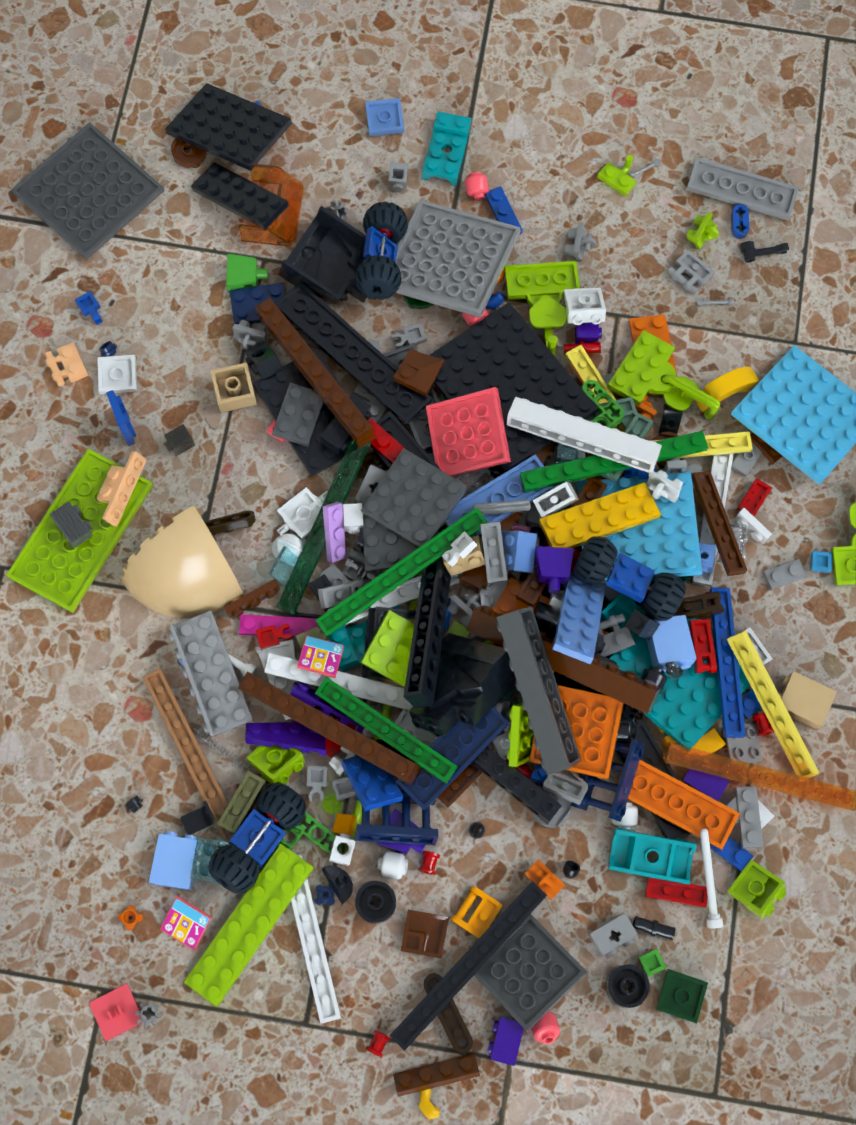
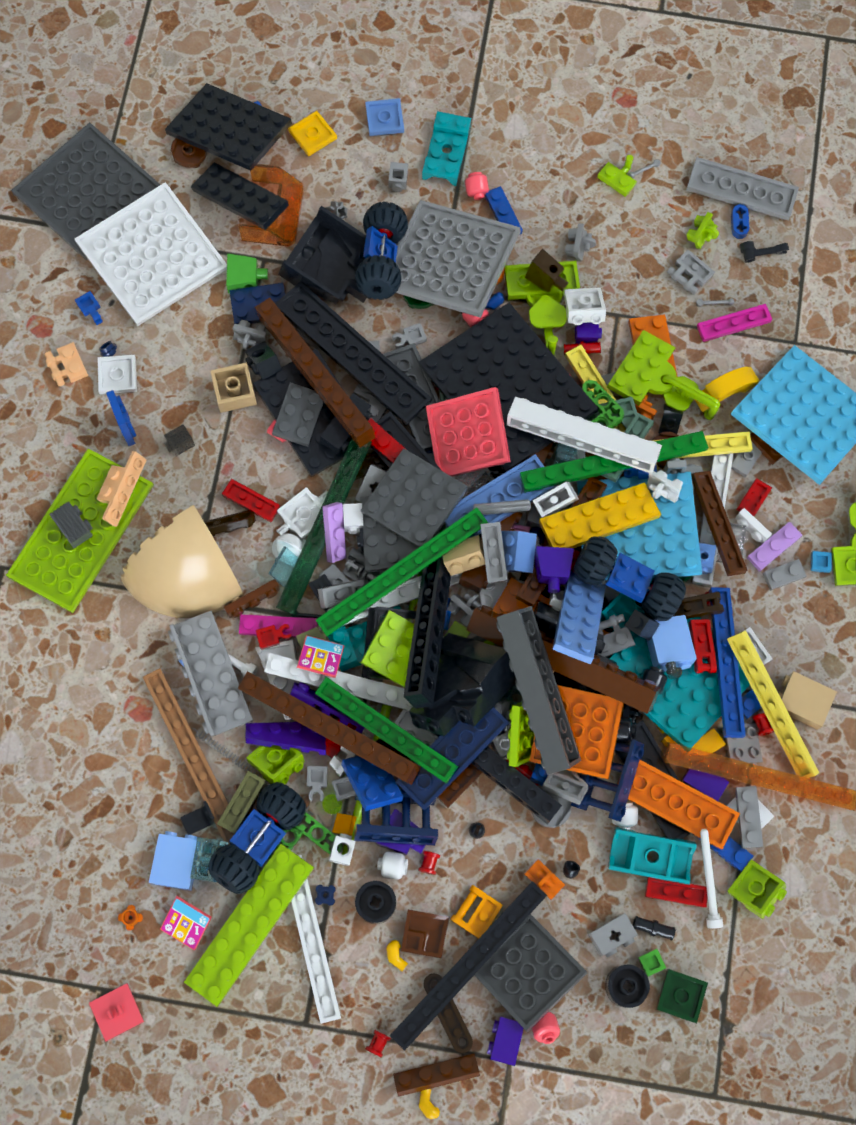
(134, 804): black plate -> none
(142, 1018): light grey gear -> none
(151, 253): none -> white plate
(251, 500): none -> red plate
(312, 133): none -> yellow plate
(339, 881): black plate -> none
(393, 955): none -> yellow arm
(418, 371): reddish brown plate -> none
(461, 547): white plate -> none
(546, 272): none -> dark brown torso
(734, 322): none -> dark pink plate
(774, 546): none -> lavender plate

